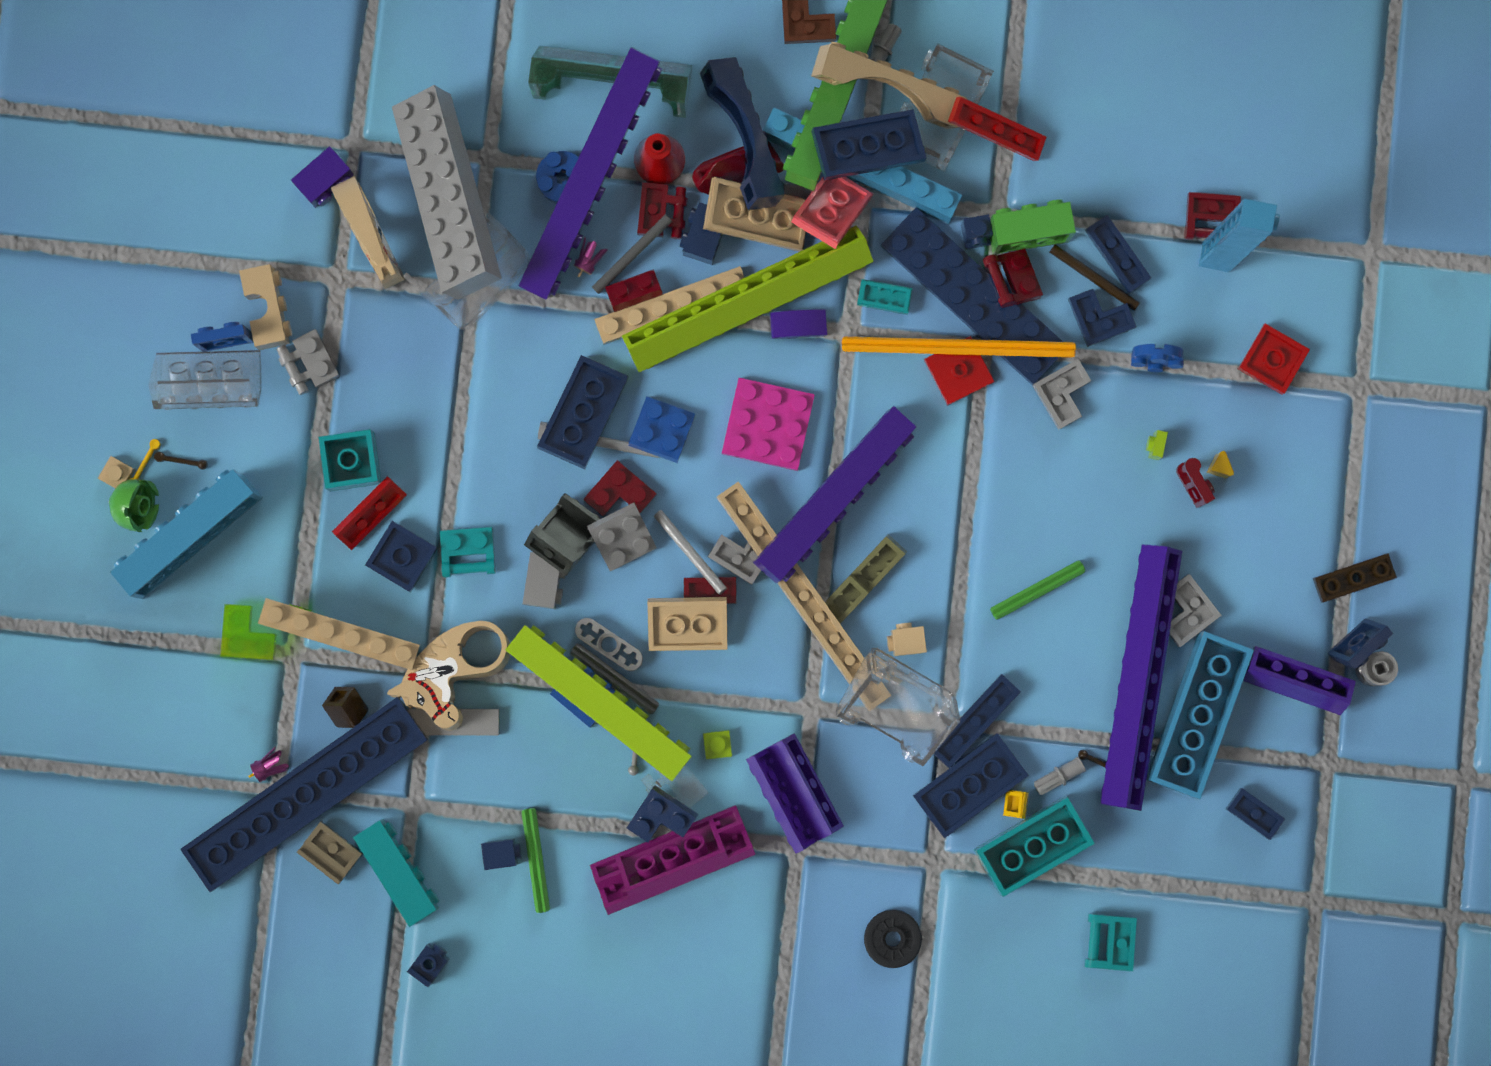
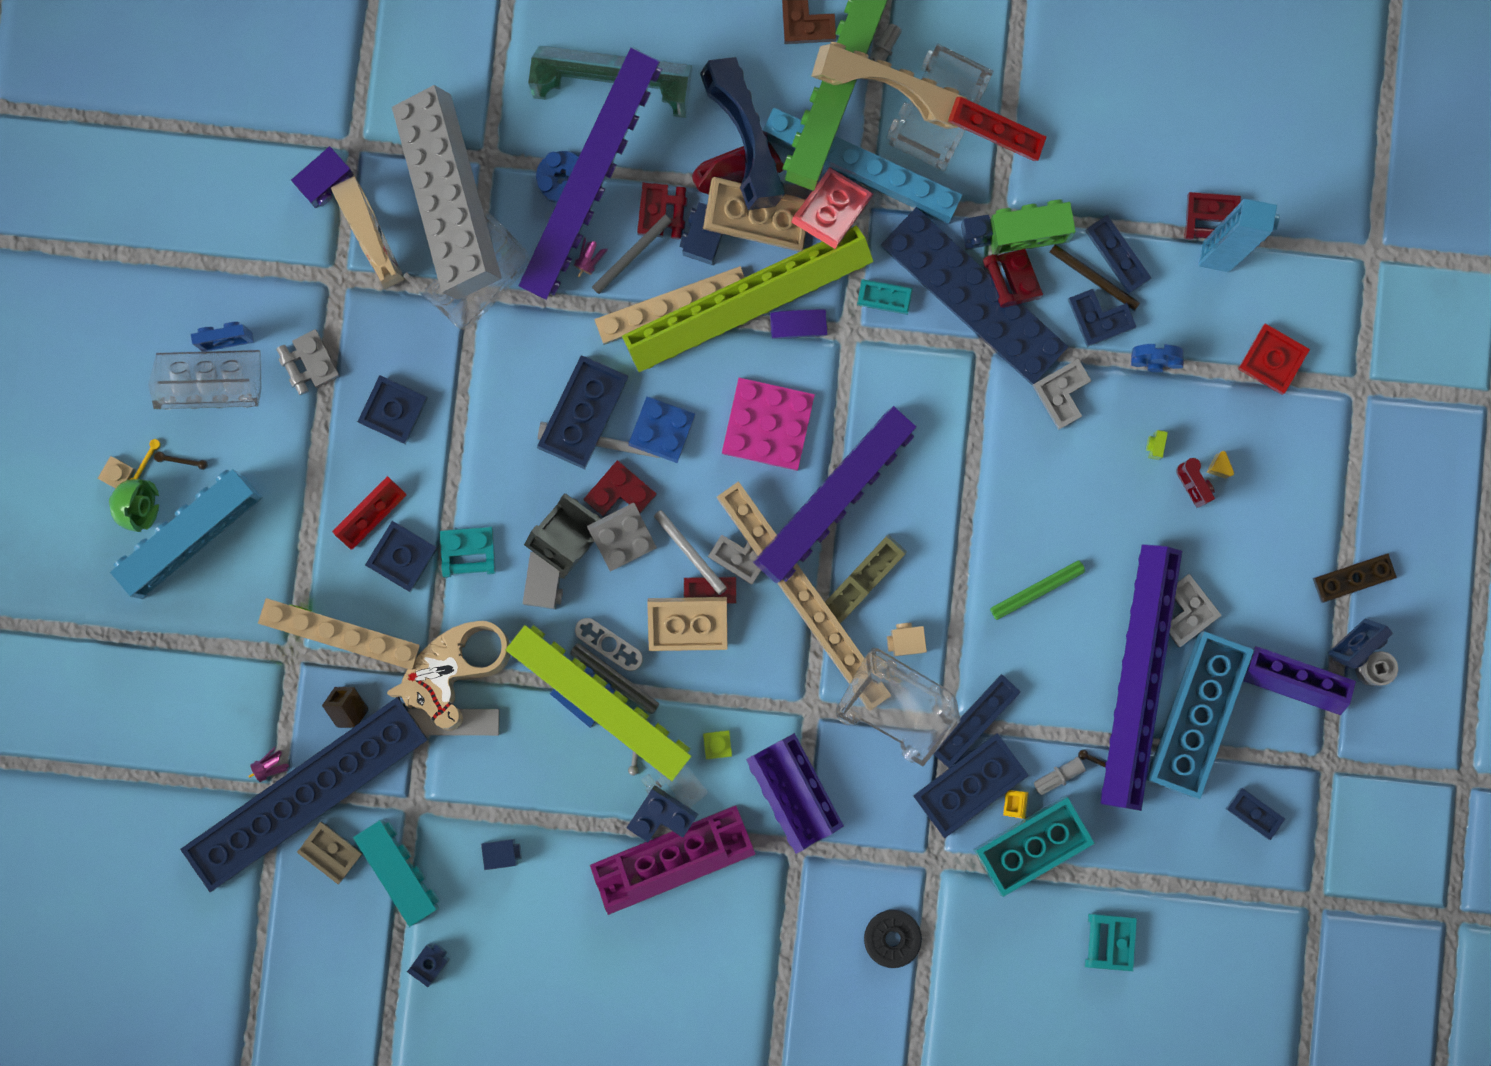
(239, 640): clear neon green plate -> none
(272, 328): tan arch -> none
(350, 460): teal brick -> none
(392, 409): none -> dark blue plate
(535, 860): bright green axle -> none
(634, 290): dark red plate -> none
(659, 159): red cone -> none
(868, 144): dark blue plate -> none
(958, 346): light orange axle -> none
(958, 374): red plate -> none

